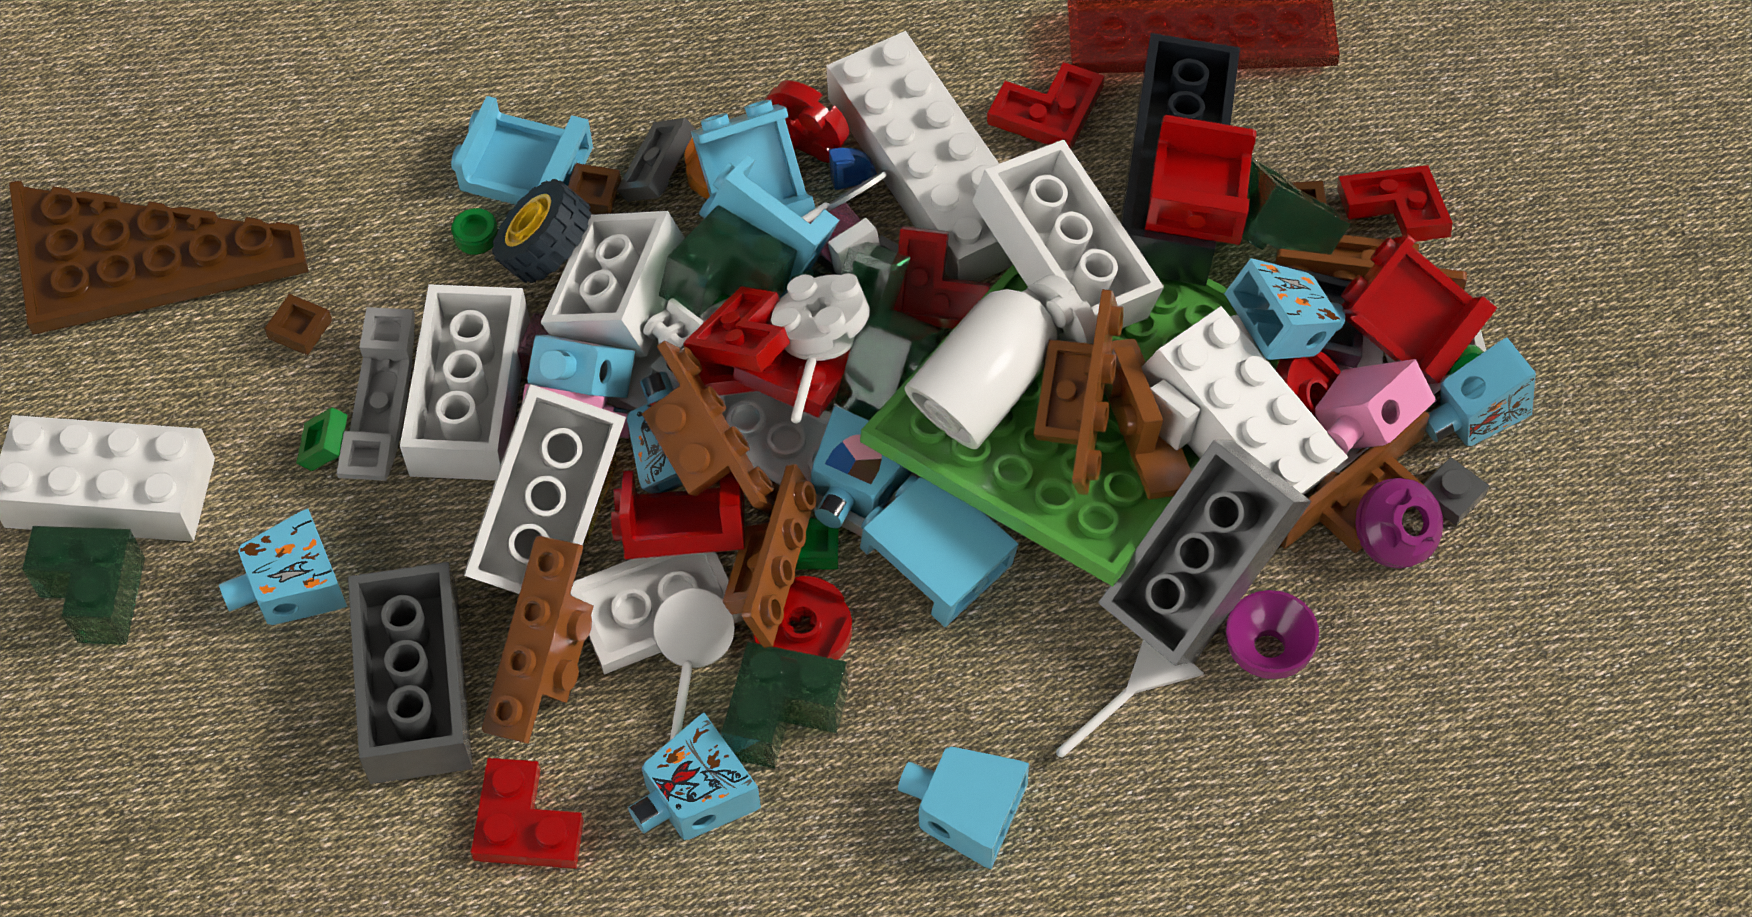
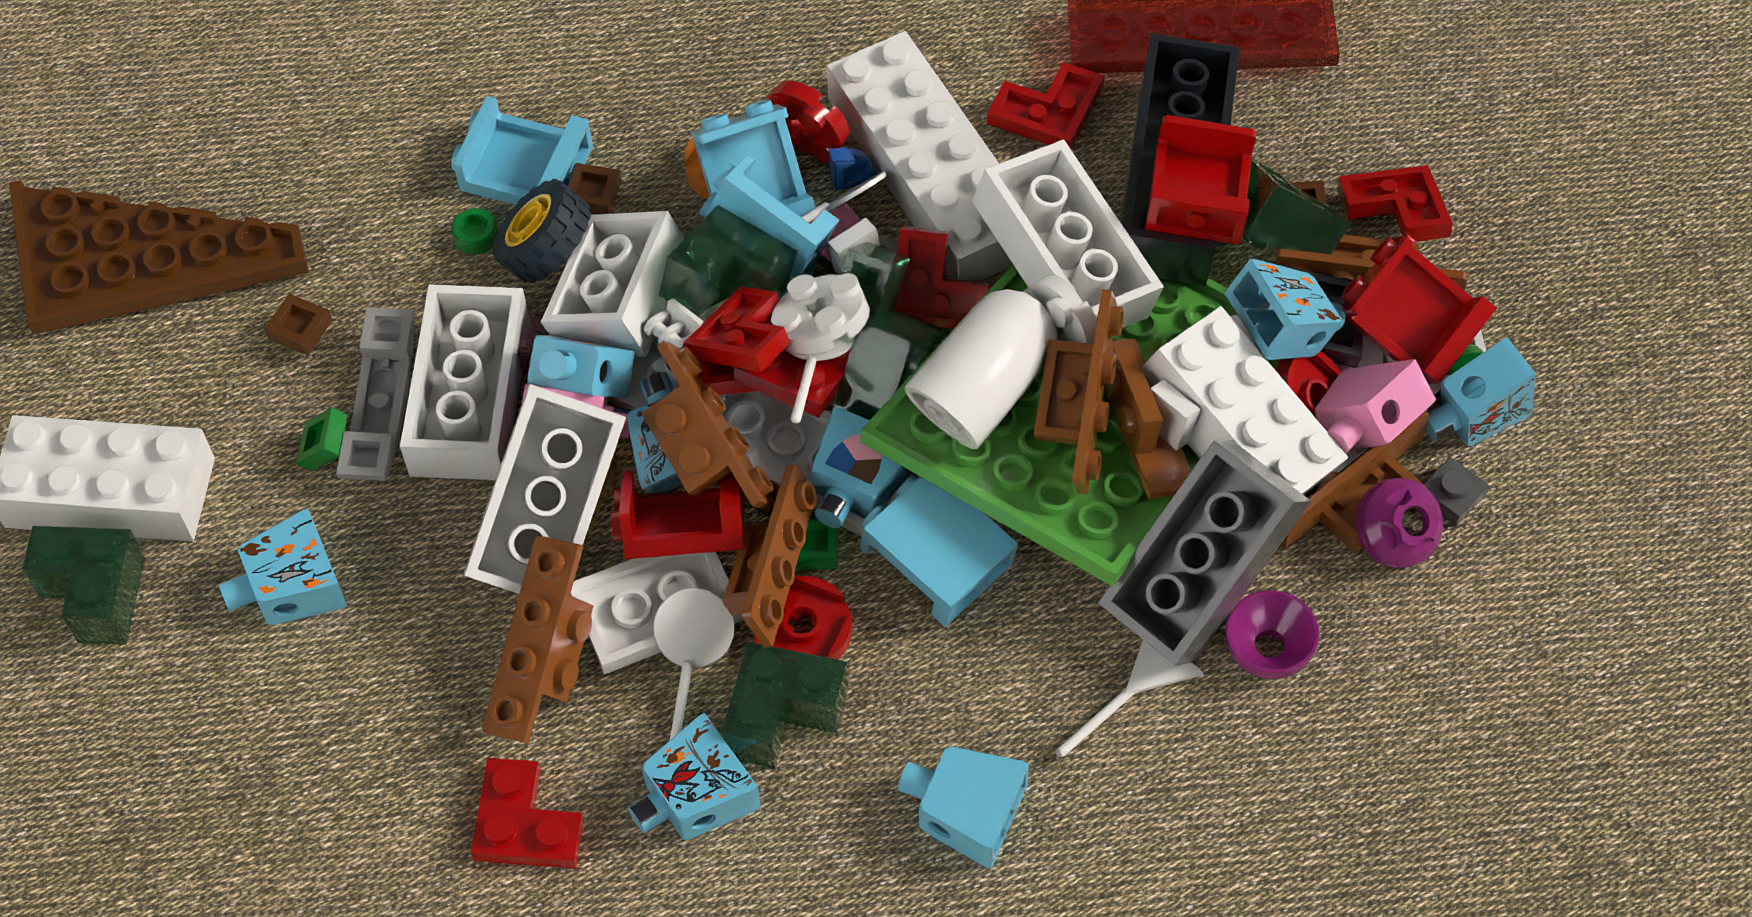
(409, 673): dark grey brick -> none
(656, 160): dark grey plate -> none

